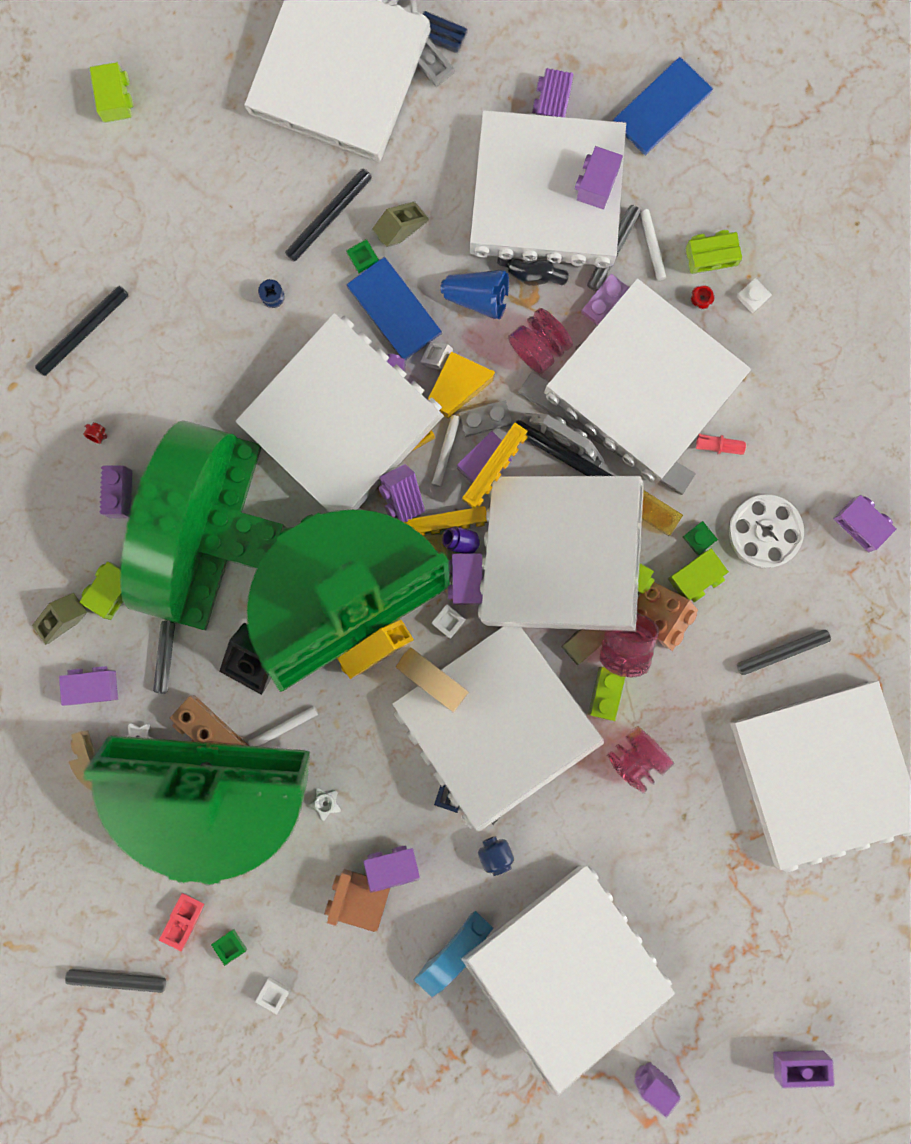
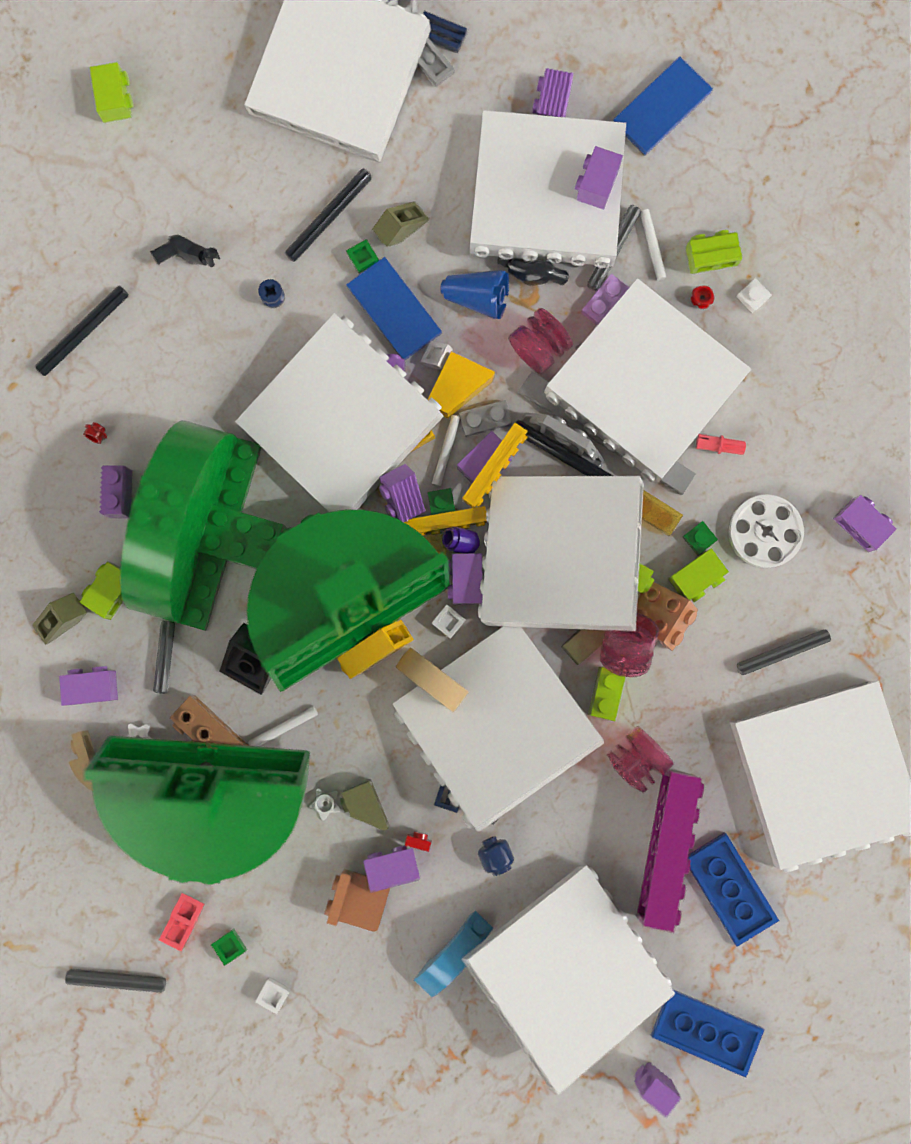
(185, 249): none -> black arm
(364, 805): none -> olive slope
(418, 841): none -> red plate
(441, 501): none -> green plate
(669, 850): none -> magenta brick
(708, 1033): none -> blue tile
(731, 889): none -> blue tile
(803, 1069): medium lavender brick -> none

